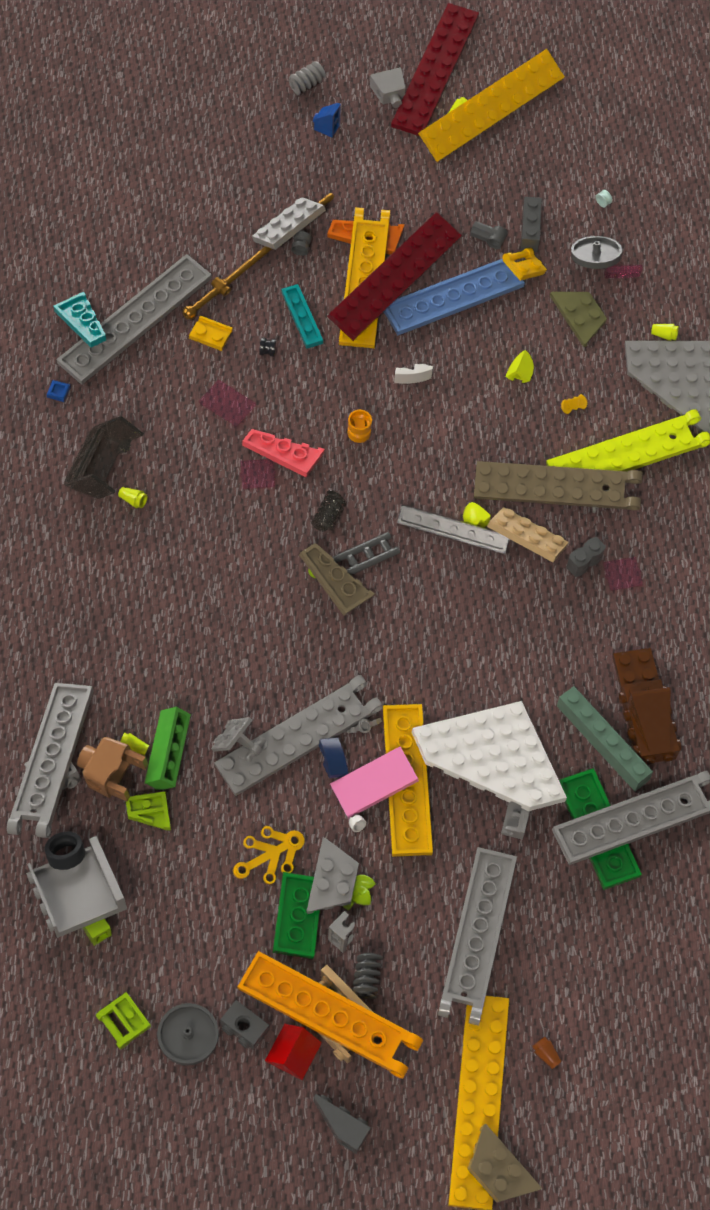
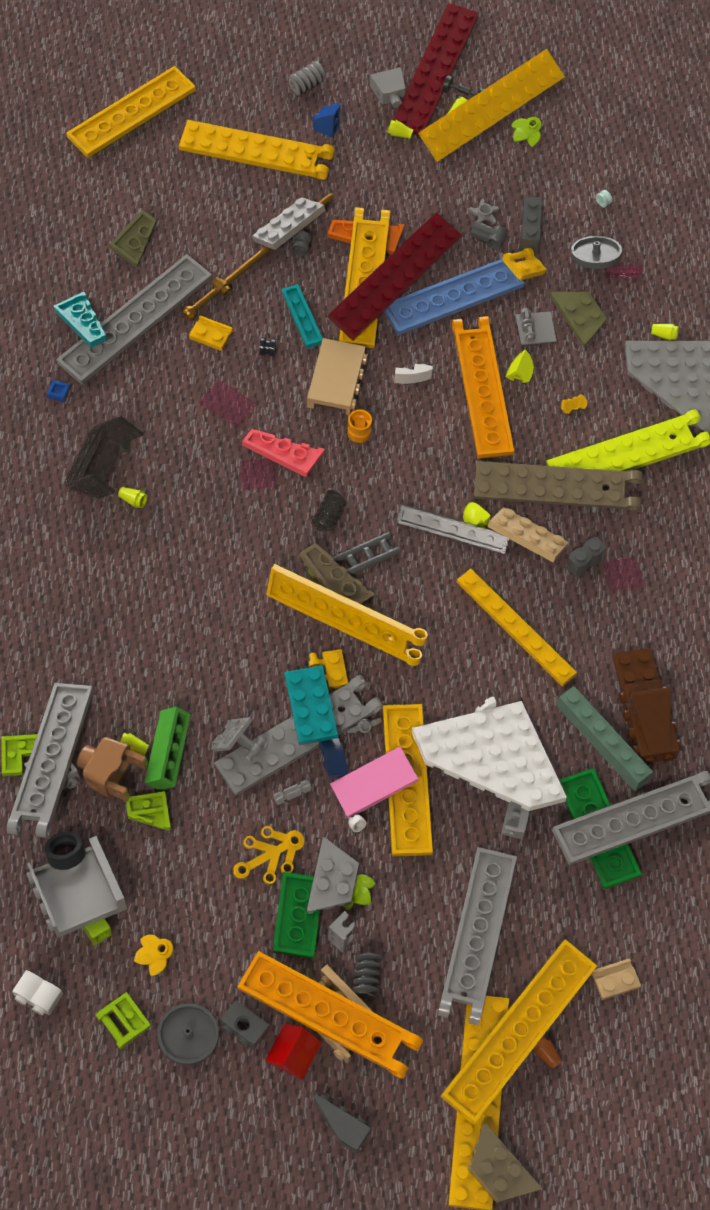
(13, 751): none -> lime plate
(37, 992): none -> white brick
(131, 111): none -> yellow plate
(134, 238): none -> olive wing
(151, 954): none -> yellow plate
(256, 149): none -> yellow hinge
(292, 792): none -> light grey axle
(311, 705): none -> teal plate
(334, 667): none -> yellow plate
(337, 375): none -> tan panel
(345, 615): none -> yellow hinge
(399, 130): none -> neon yellow cone
(448, 84): none -> pearl dark grey wheel
(483, 389): none -> light orange hinge
(484, 212): none -> light grey animal
(489, 703): none -> white tile
(516, 627): none -> yellow plate
(518, 1032): none -> yellow plate
(526, 131): none -> lime plate
(535, 327): none -> light grey hinge
(615, 979): none -> tan plate

